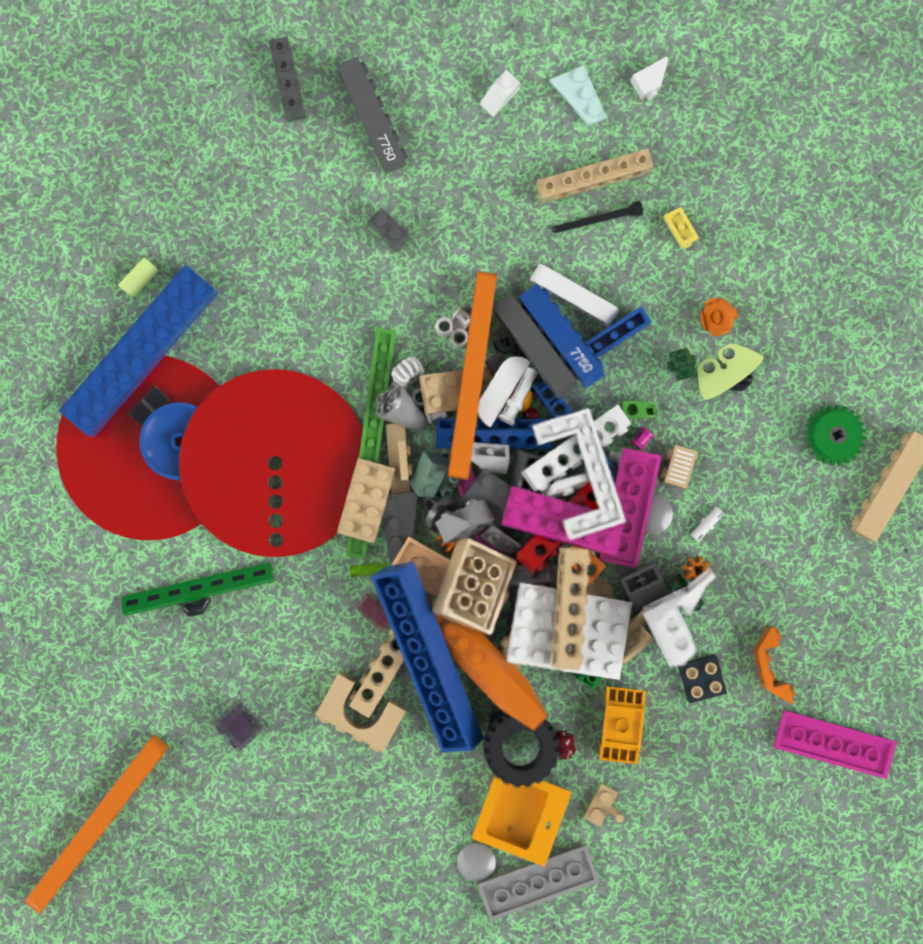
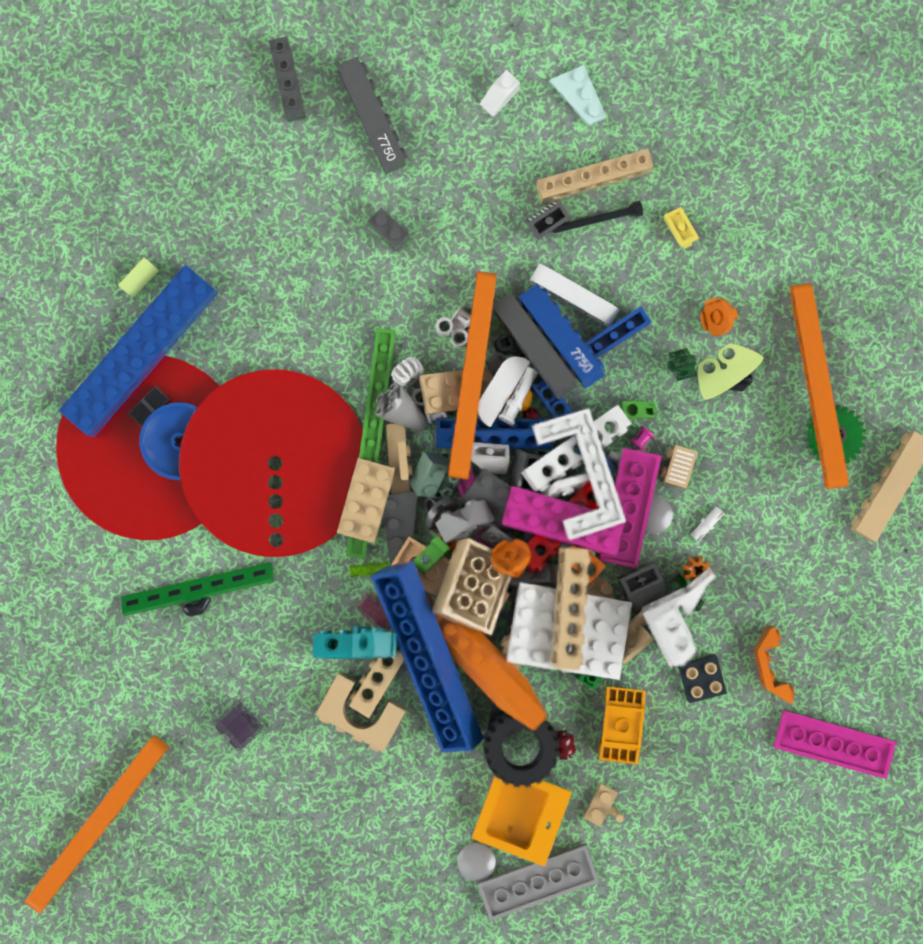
(361, 644): none -> teal brick
(431, 555): none -> bright green leg
(511, 557): none -> orange tile
(547, 219): none -> dark grey brick
(649, 80): white slope -> none
(818, 386): none -> orange beam

